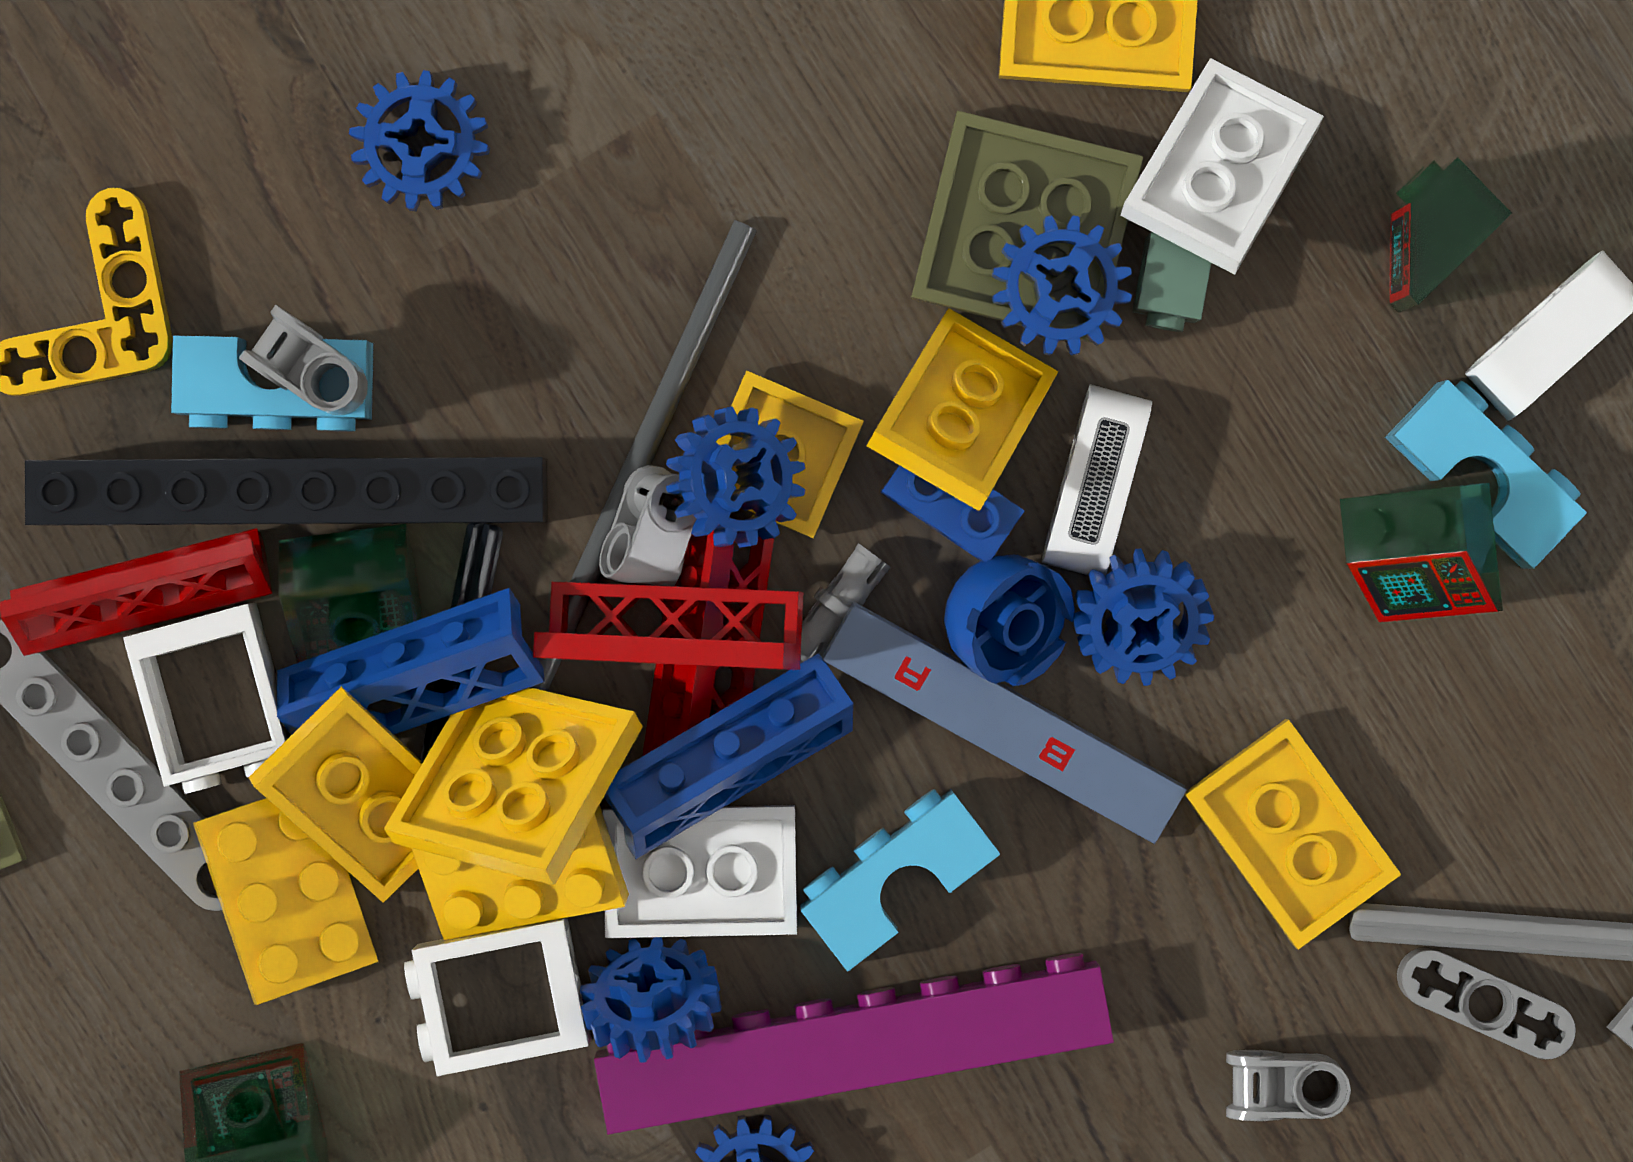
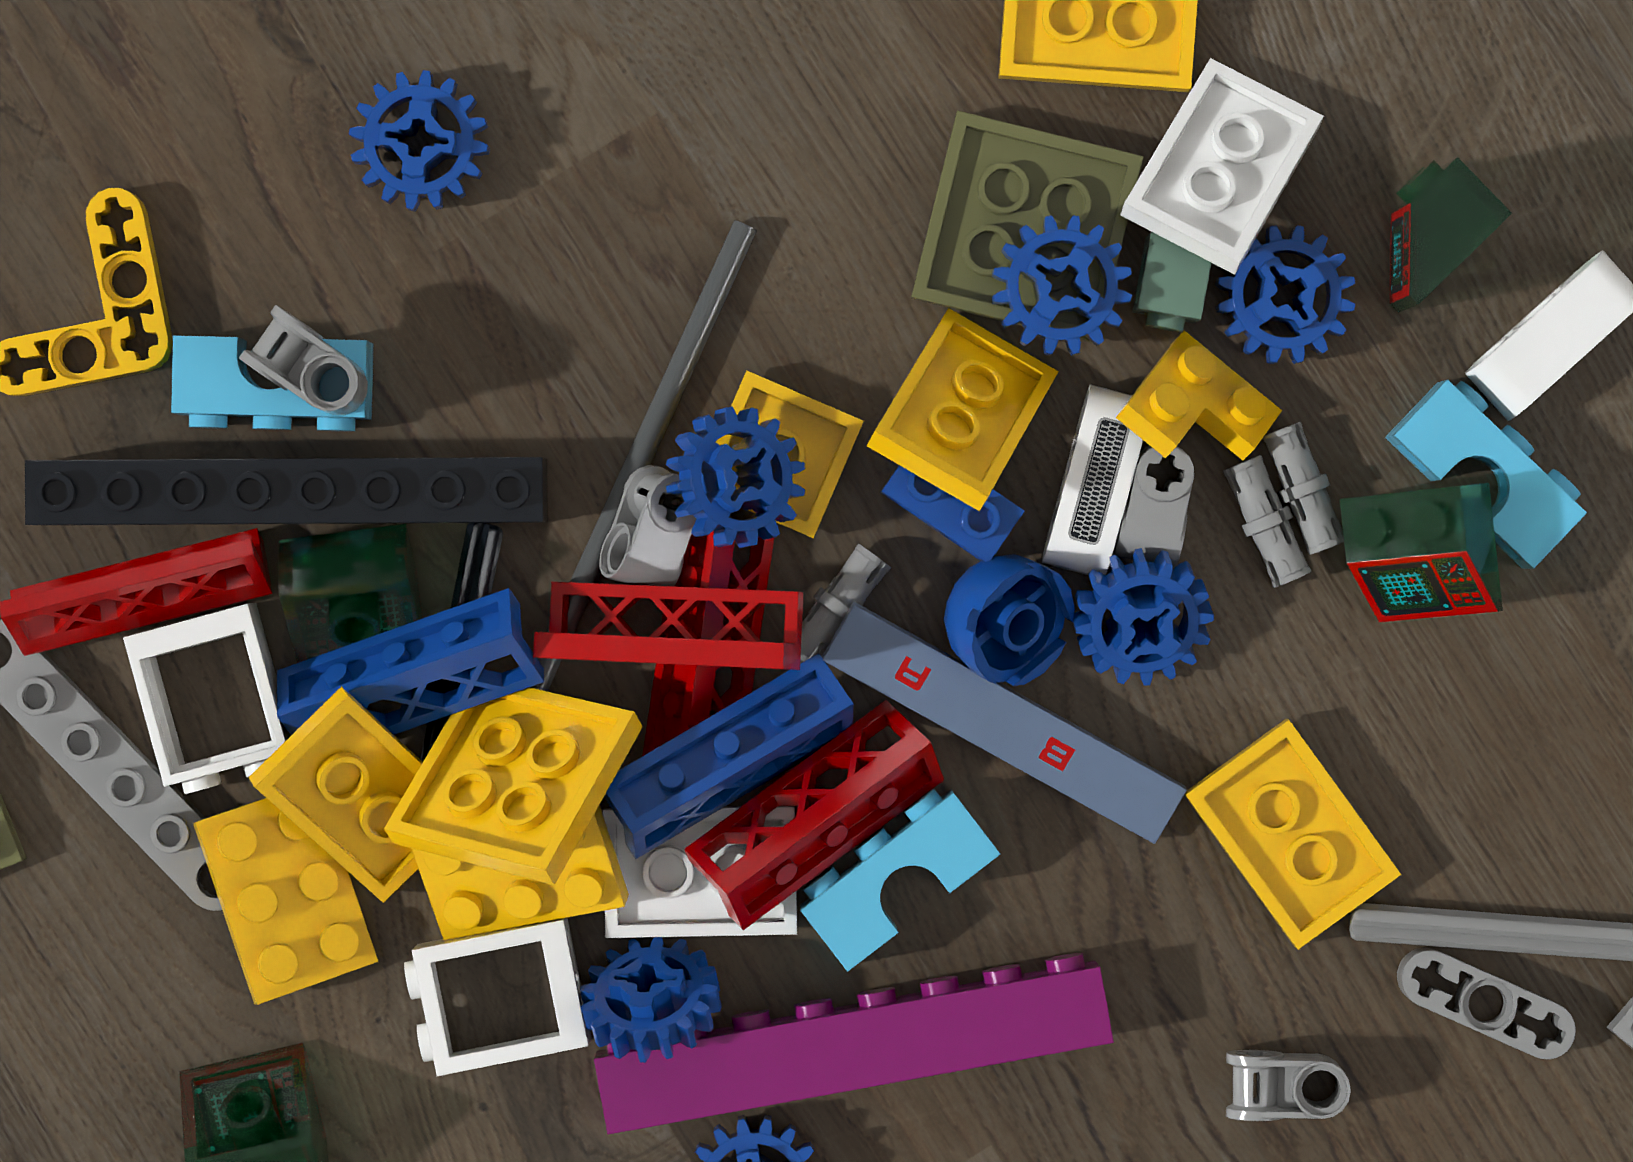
(826, 819): none -> red fence
(1154, 516): none -> light grey piece
(1199, 388): none -> yellow plate
(1267, 521): none -> light grey pin
(1303, 319): none -> blue gear
(1304, 488): none -> light grey pin

